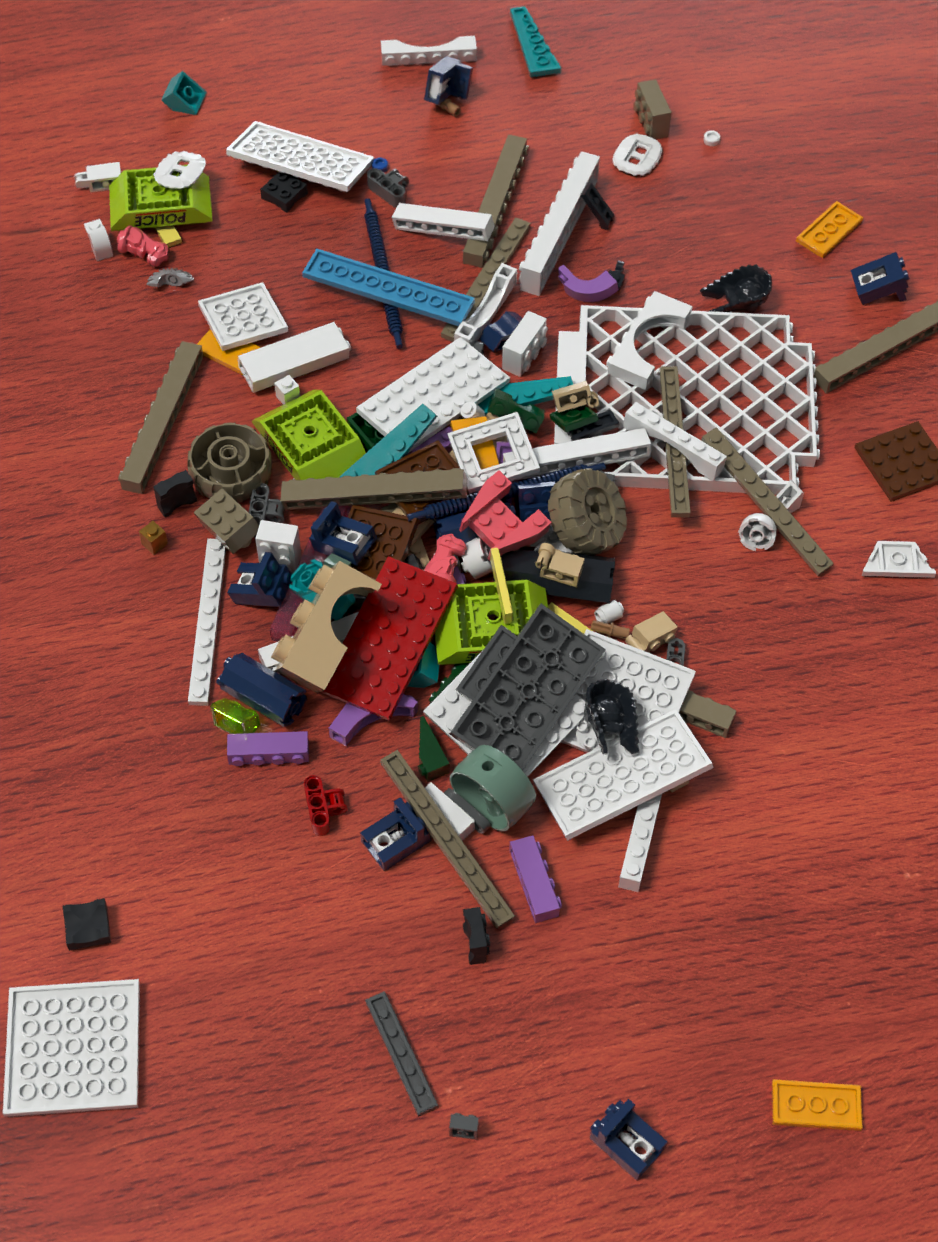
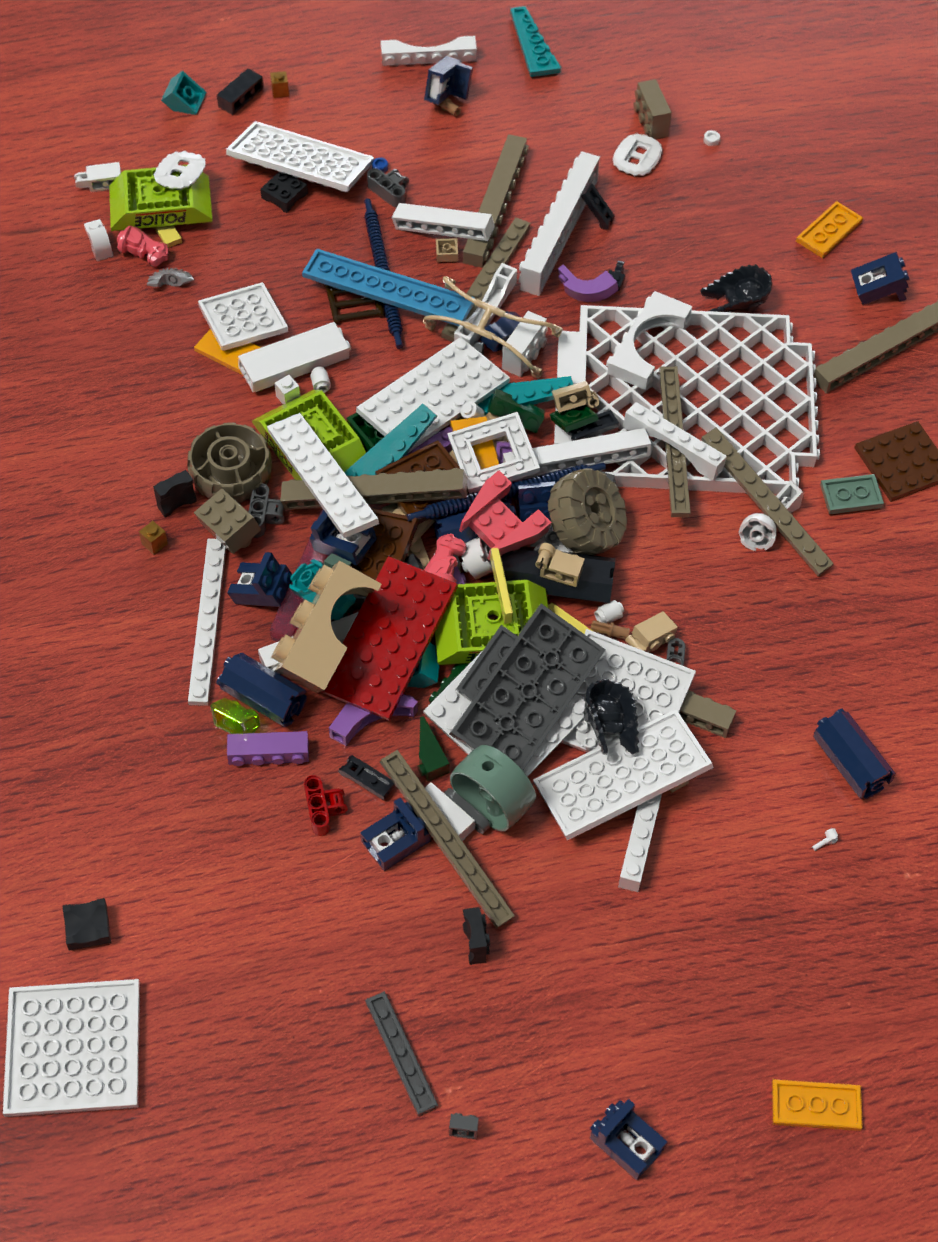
(161, 417): dark tan brick -> none
(240, 91): none -> black brick
(279, 84): none -> pearl gold brick
(281, 541): white brick -> none
(320, 379): none -> white brick
(323, 476): none -> white plate
(331, 293): none -> dark brown bar
(367, 777): none -> black plate
(447, 250): none -> tan piece
(480, 329): none -> tan bar
(534, 879): medium lavender brick -> none
(831, 838): none -> white hand
(851, 494): none -> sand green plate
(853, 754): none -> dark blue brick
(898, 560): white wing -> none

